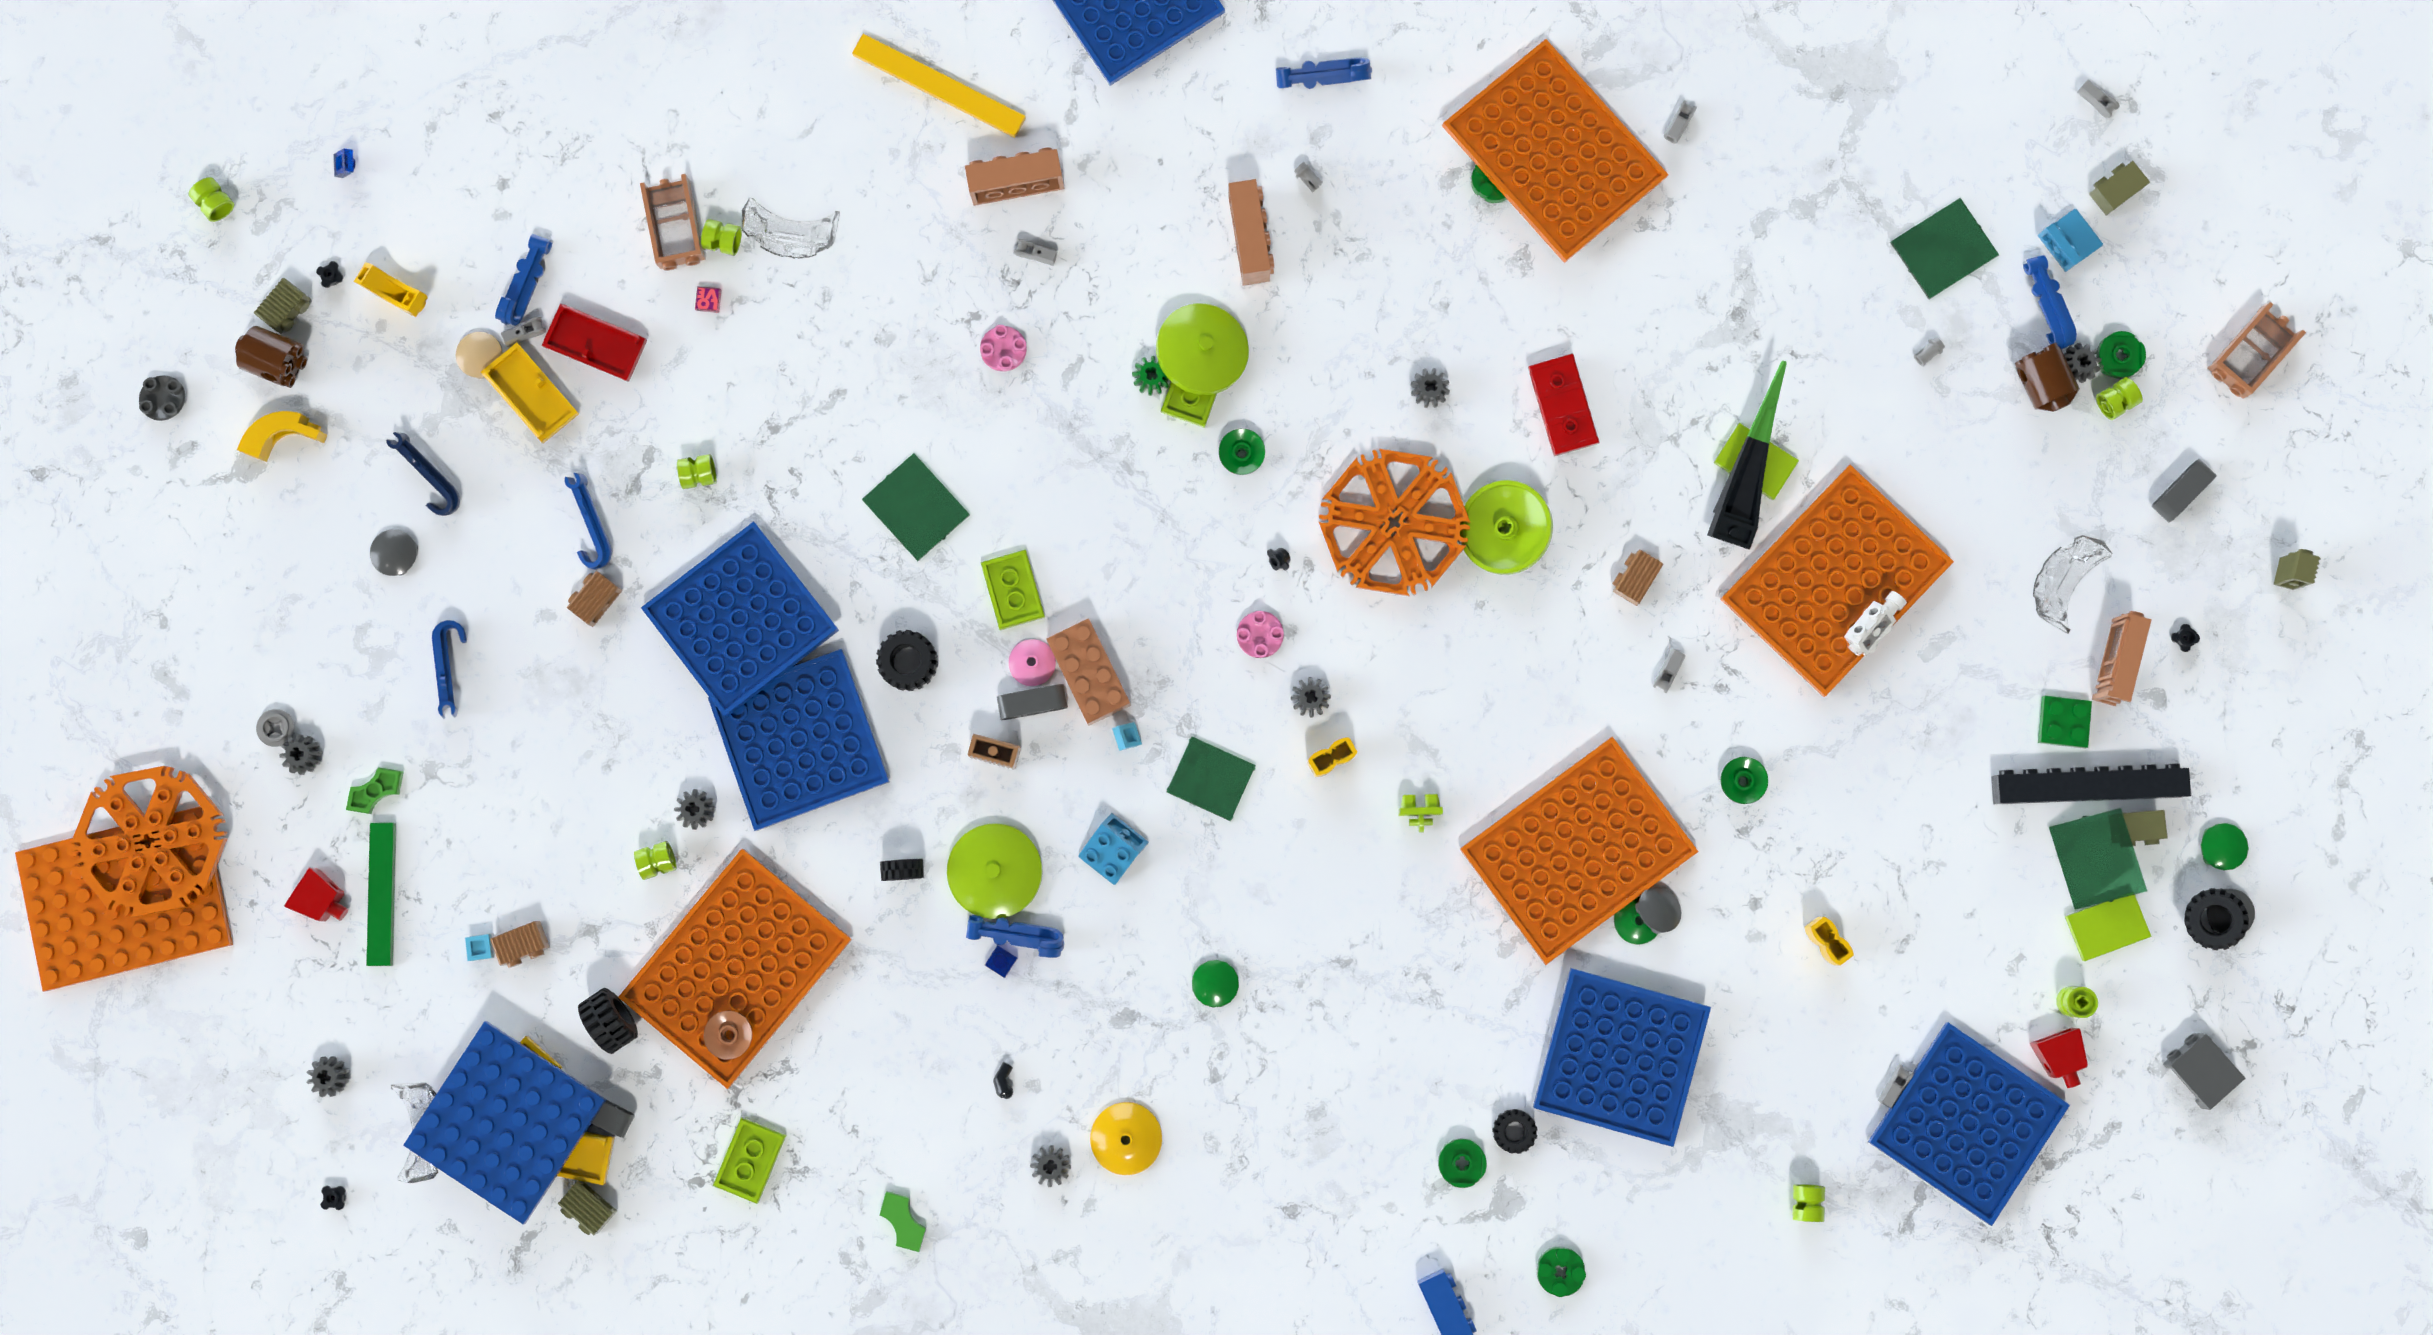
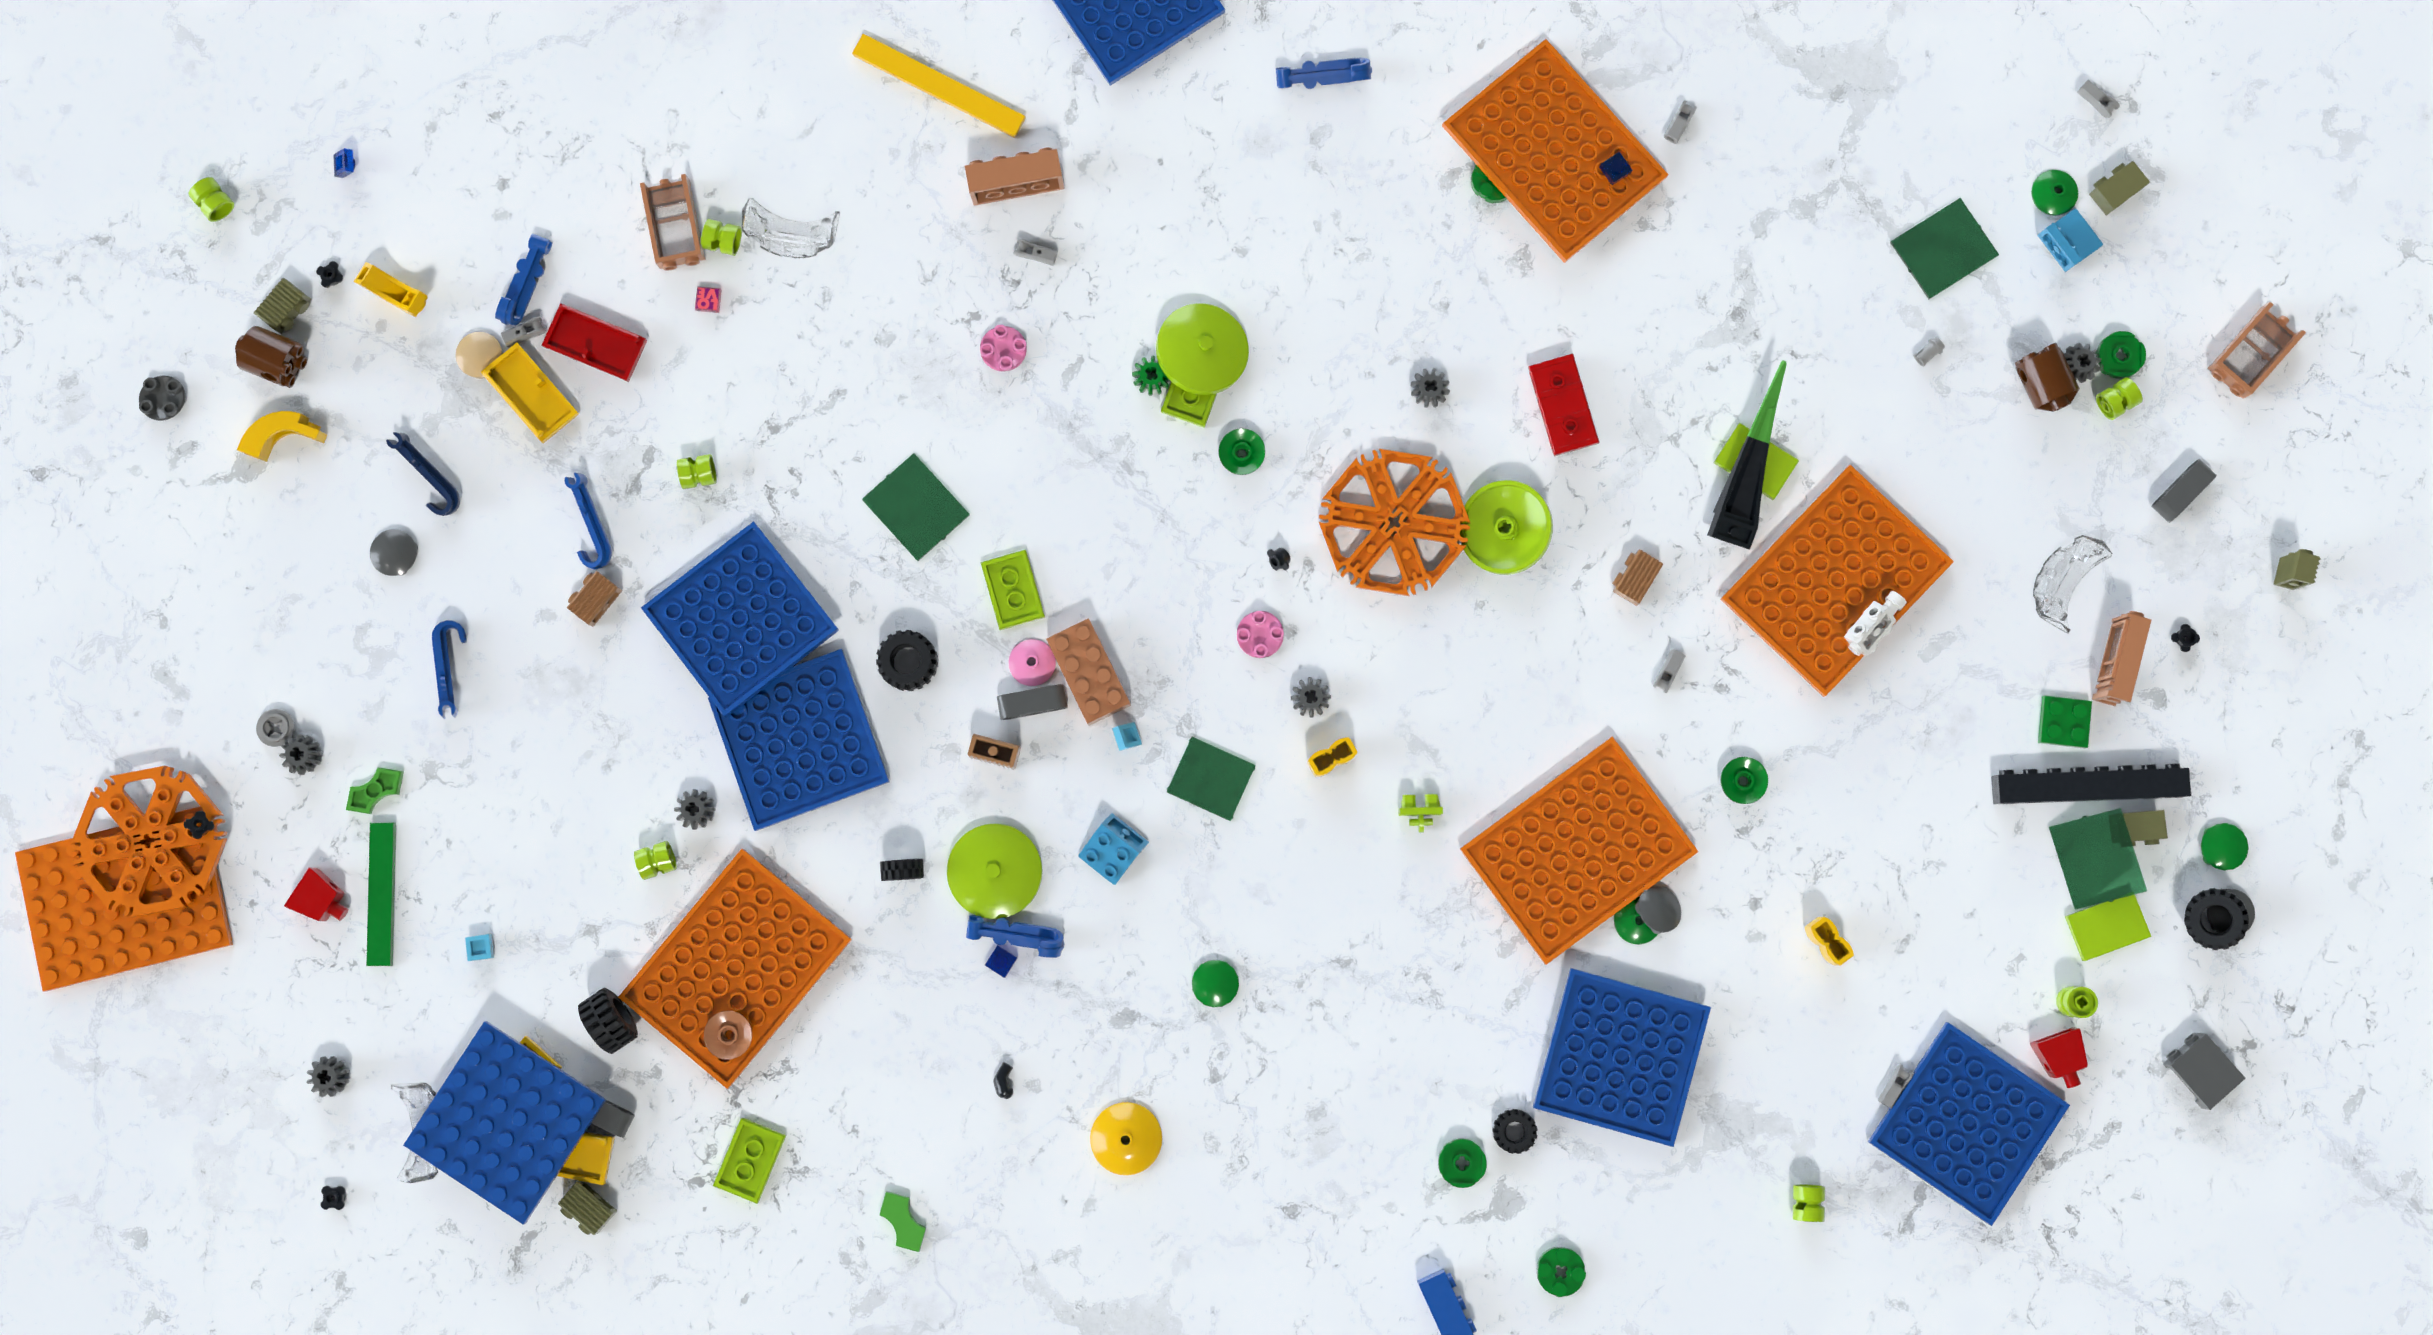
(198, 832): none -> black plate
(520, 943): medium nougat brick -> none
(1056, 1171): dark grey gear -> none
(1249, 233): nougat brick -> none
(1308, 176): light grey pin -> none
(1615, 168): none -> clear blue plate
(2047, 199): none -> green dish
(2051, 303): blue piece -> none

